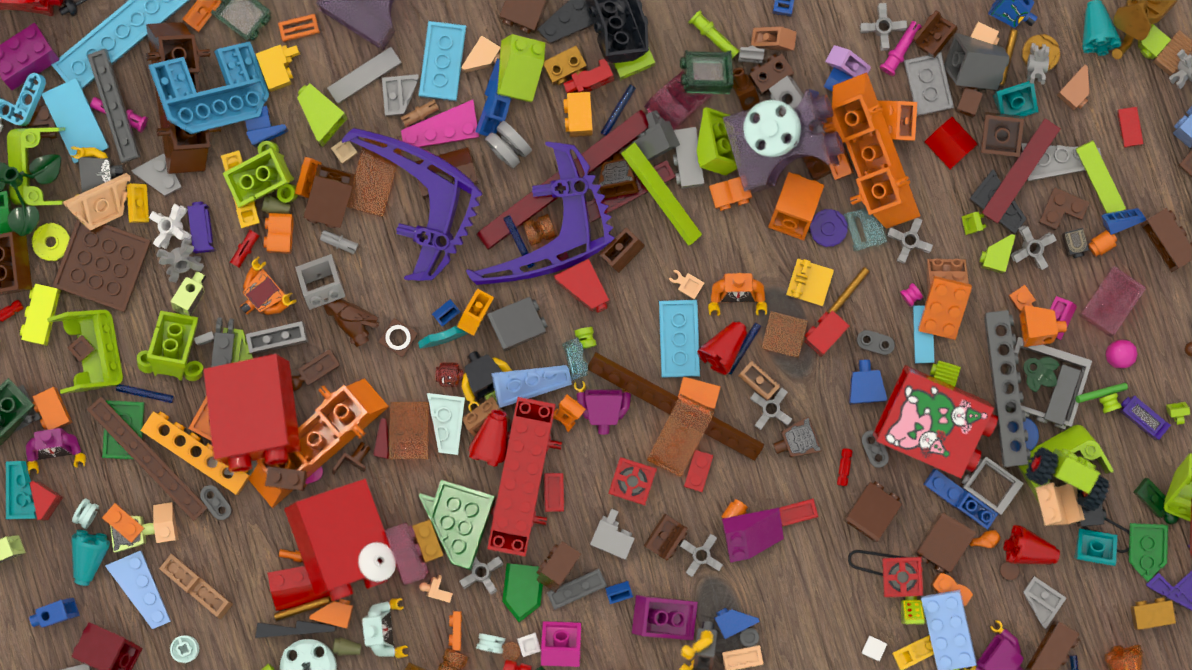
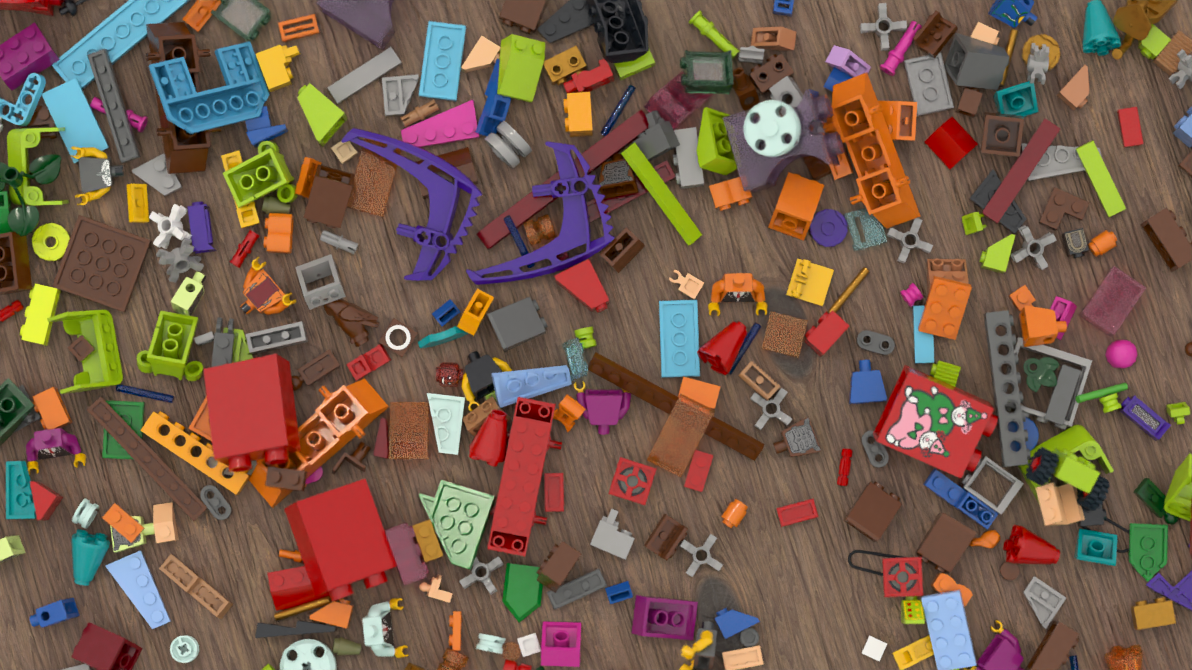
(100, 203): light nougat wing -> none
(368, 362): none -> red slope
(371, 568): white dish -> none
(752, 533): magenta slope -> none
(1121, 220): blue slope -> none

